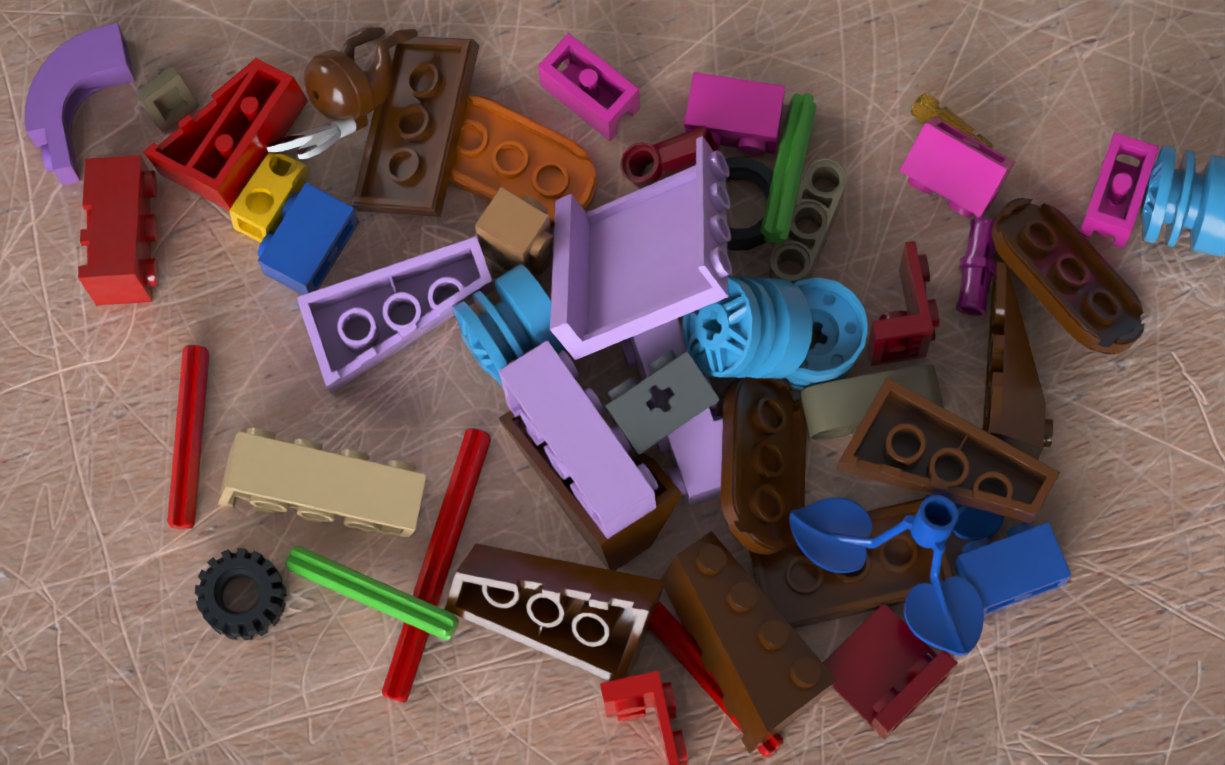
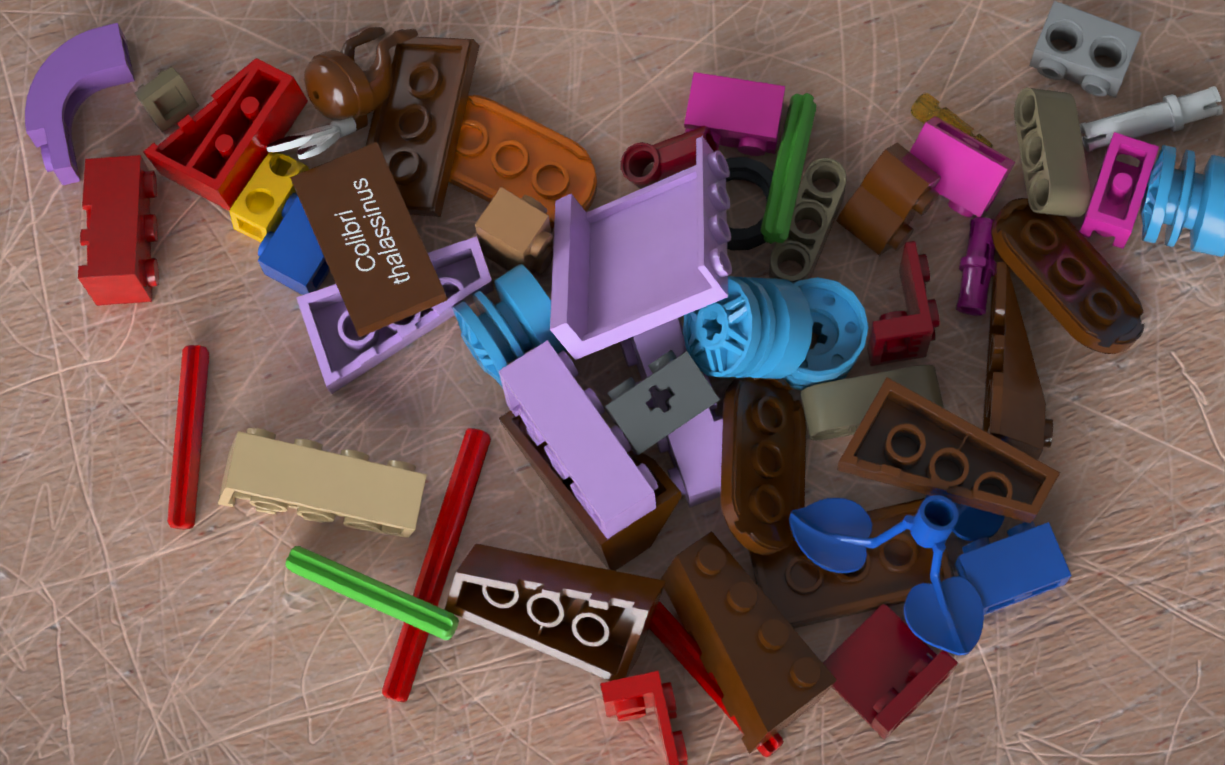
(223, 571): black tyre -> none
(368, 239): none -> reddish brown tile
(588, 86): dark pink brick -> none
(889, 200): none -> reddish brown brick
(1052, 152): none -> dark tan beam
(1089, 38): none -> light grey brick
(1168, 114): none -> white pin

